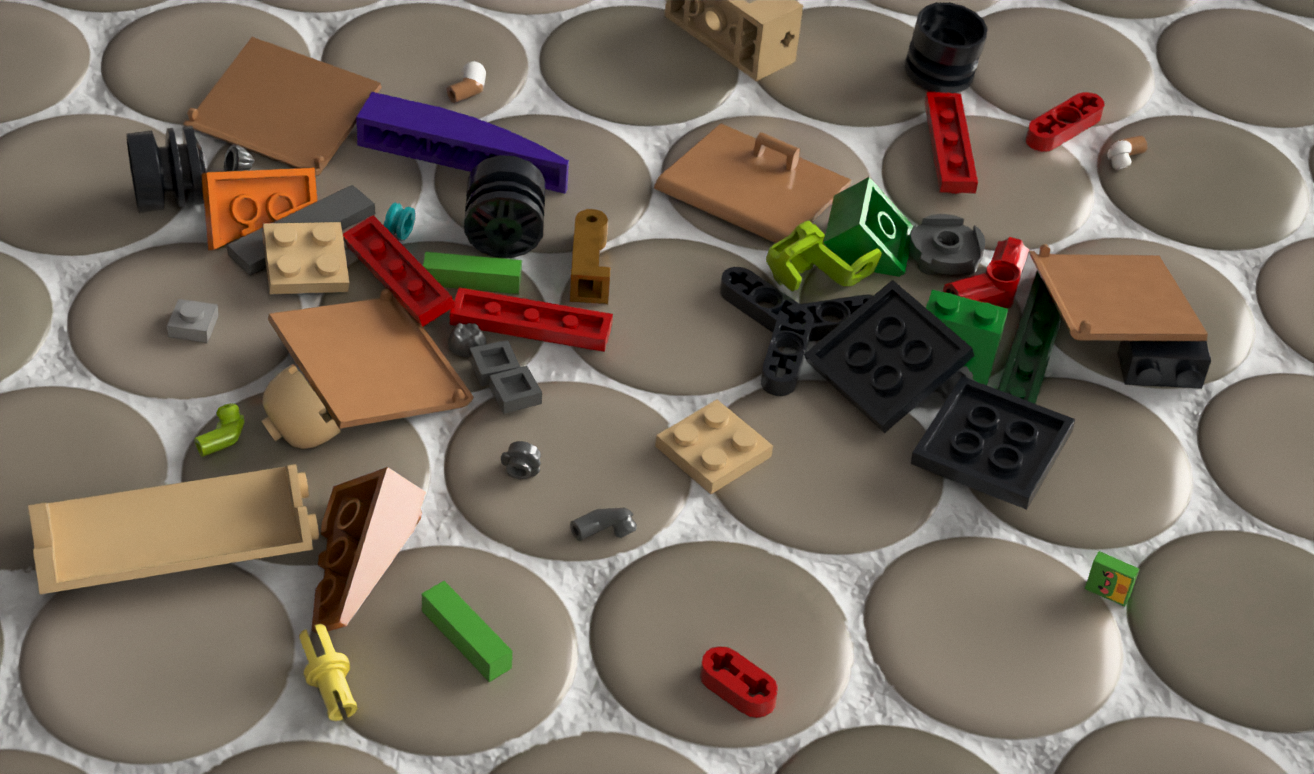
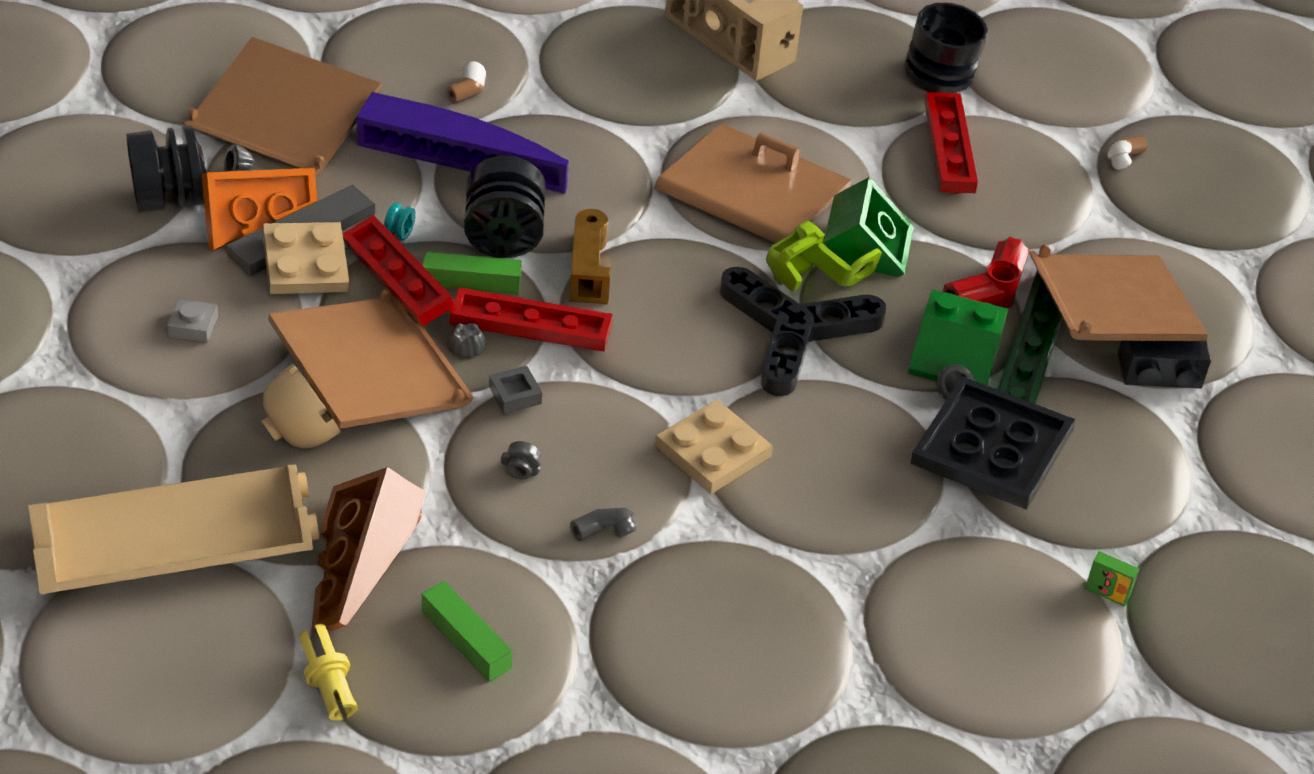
(226, 431): lime arm -> none
(492, 359): dark grey plate -> none
(739, 681): red beam -> none
(889, 356): black plate -> none
(933, 257): dark grey plate -> none
(1060, 132): red beam -> none

